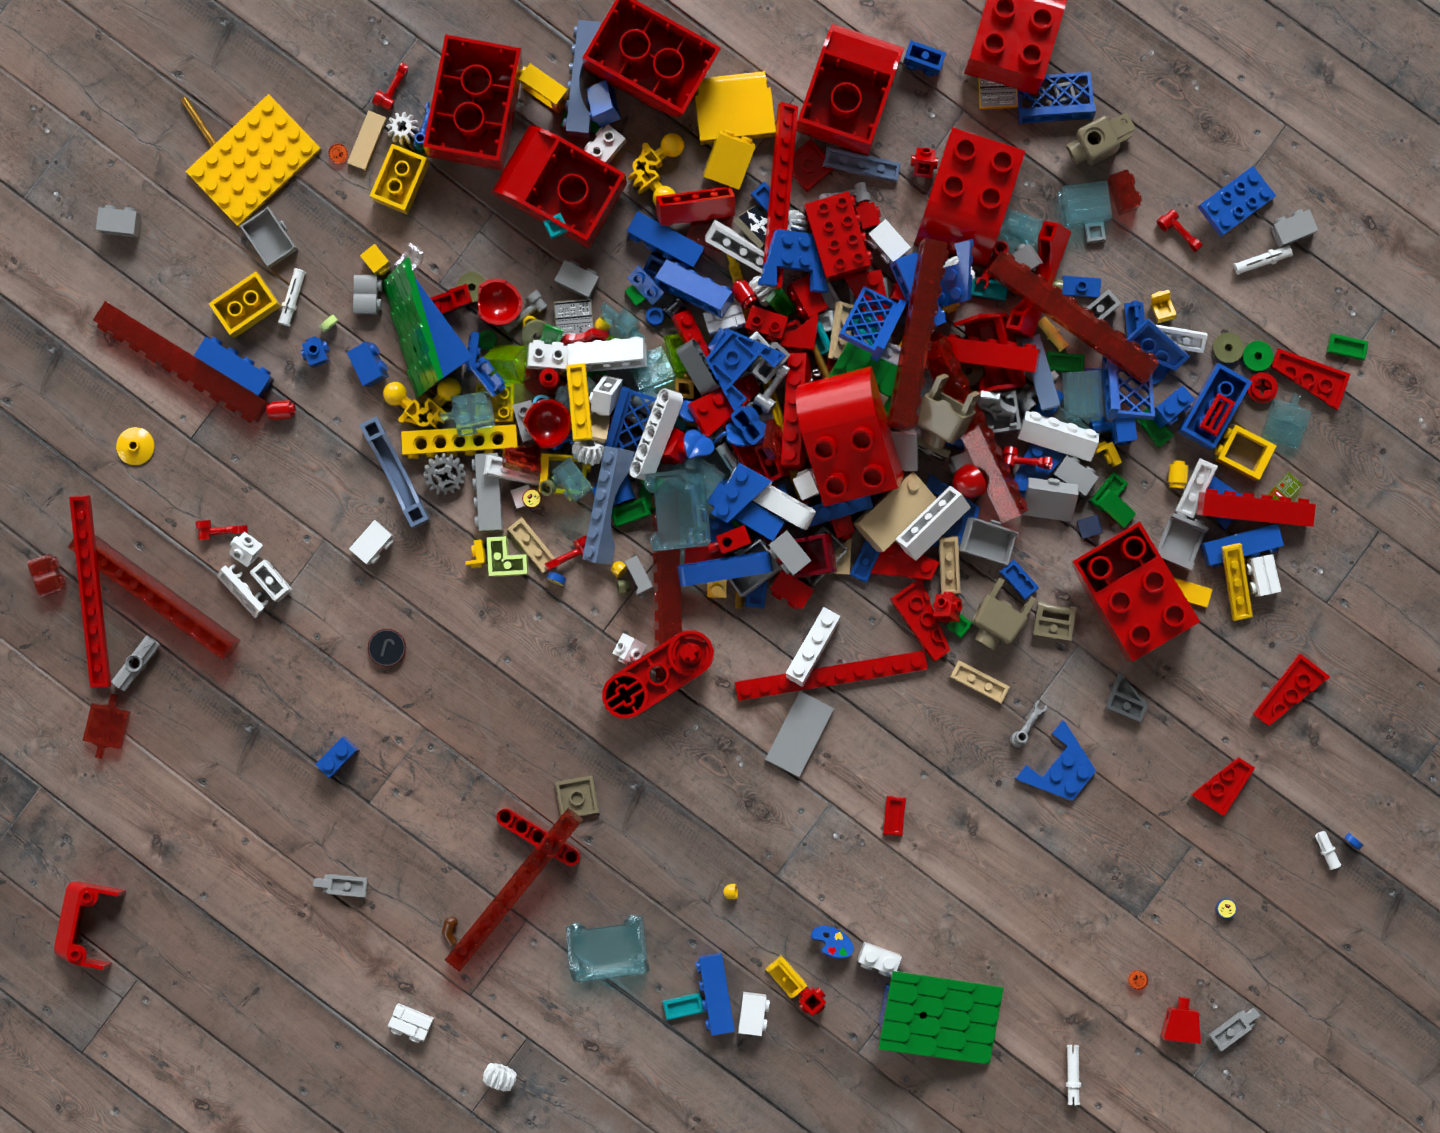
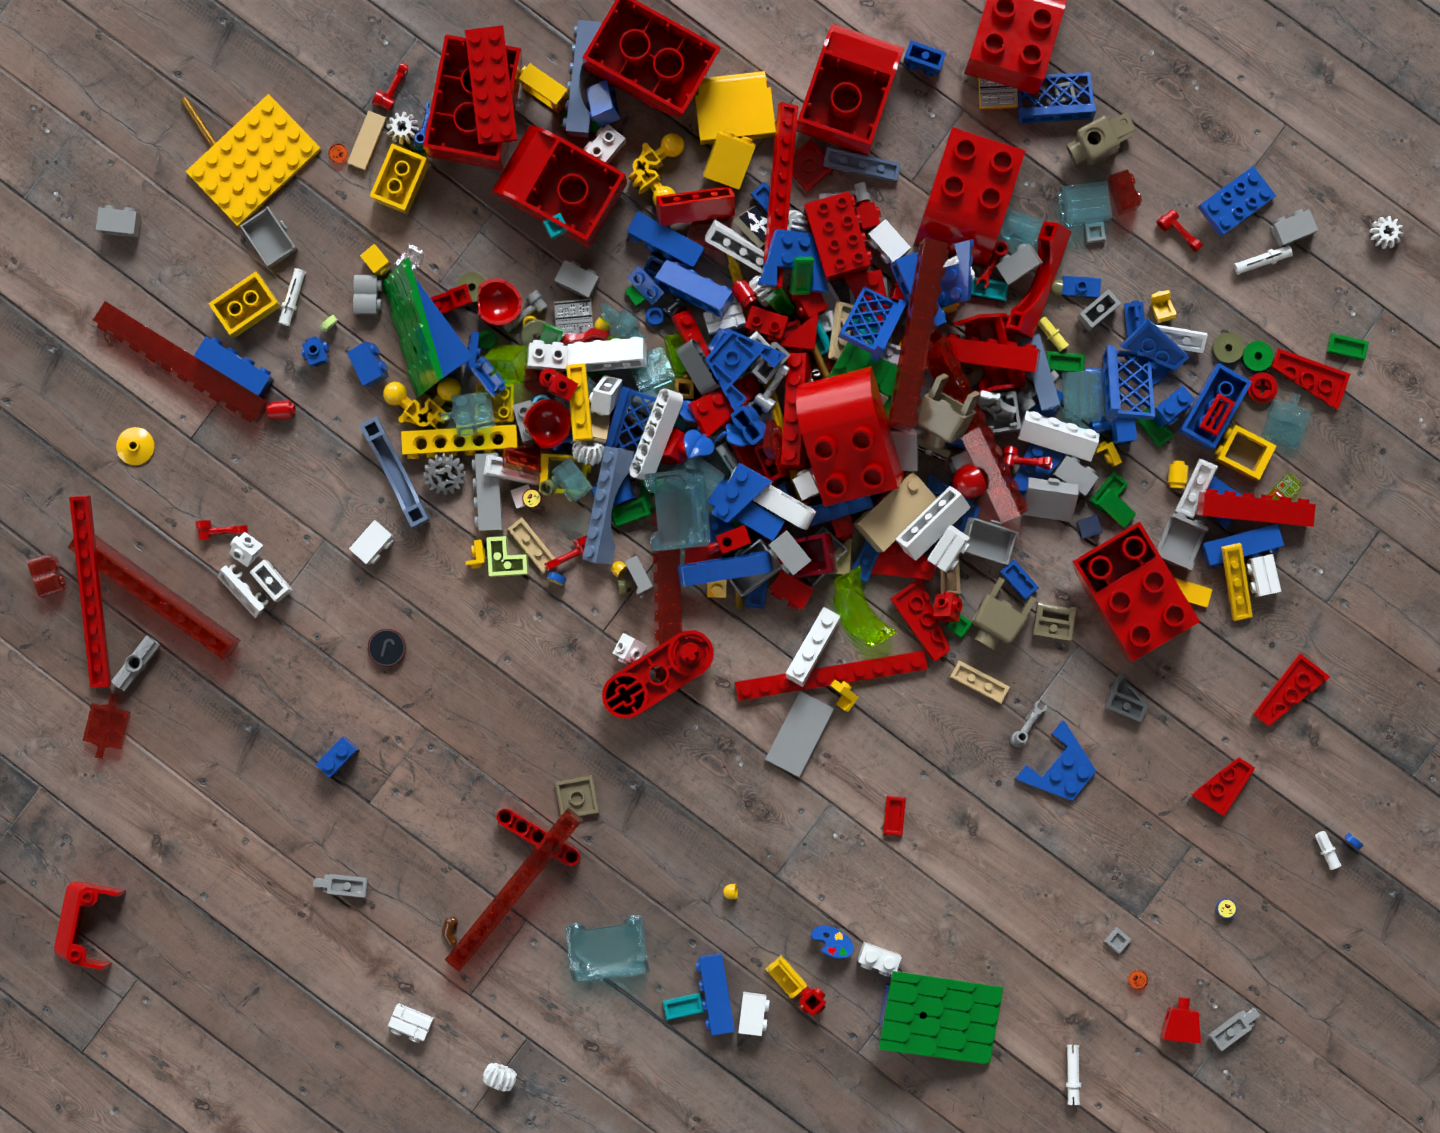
(491, 85): none -> red plate
(561, 386): none -> red brick
(801, 275): none -> green tile
(848, 698): none -> yellow bracket
(856, 612): none -> clear neon green windscreen
(924, 162): red brick -> none
(948, 549): none -> white brick
(1072, 317): clear red brick -> none
(1117, 940): none -> light grey tile
(1385, 239): none -> white gear

